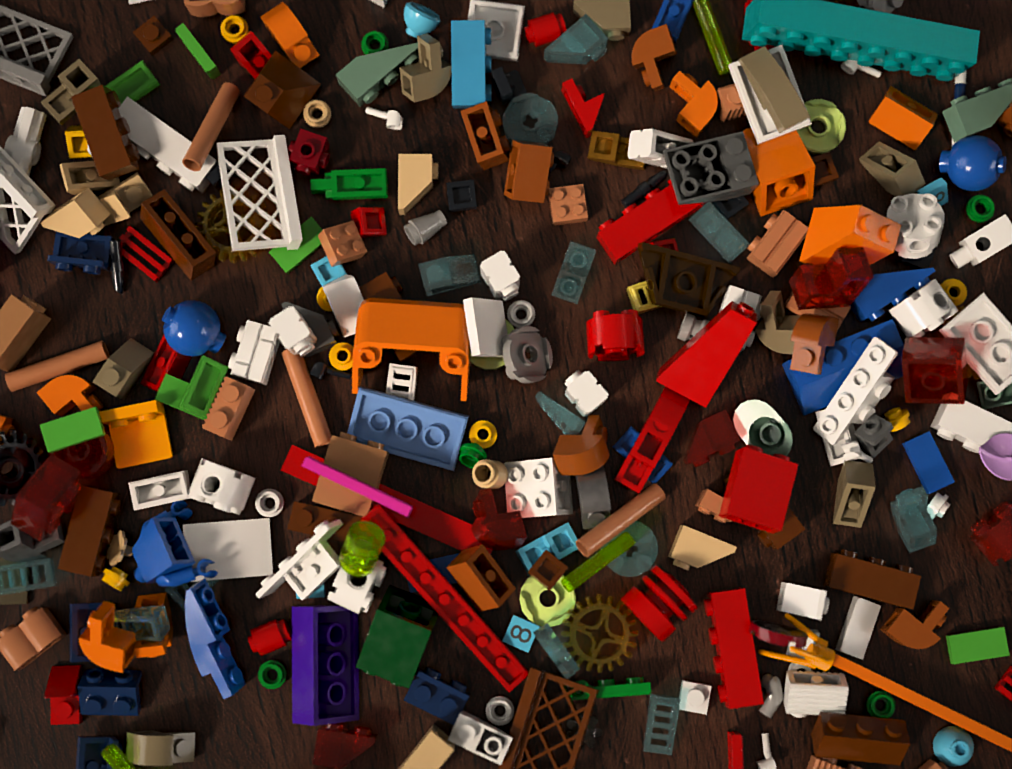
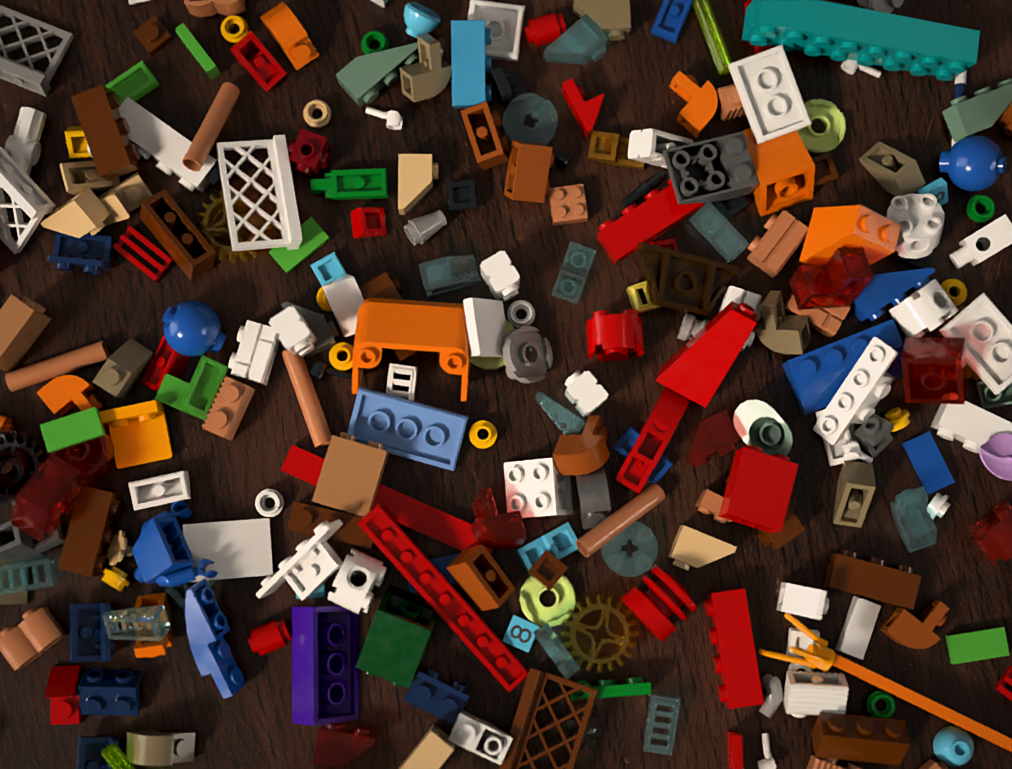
(74, 80): dark tan brick -> none
(106, 644): orange brick -> none
(117, 265): black piece -> none
(221, 486): white brick -> none
(263, 676): green plate -> none
(282, 89): reddish brown slope -> none
(342, 243): nougat piece -> none
(357, 486): dark pink tile -> none
(361, 548): clear neon green wheel -> none
(470, 454): green plate -> none
(489, 474): tan brick -> none
(506, 717): white plate -> none
(597, 561): clear neon green axle -> none
(651, 48): dark orange brick -> none
(694, 697): white plate -> none
(774, 89): dark tan slope -> none
(778, 633): dark red tile -> none
(811, 337): dark orange brick -> none
(903, 118): orange panel -> none

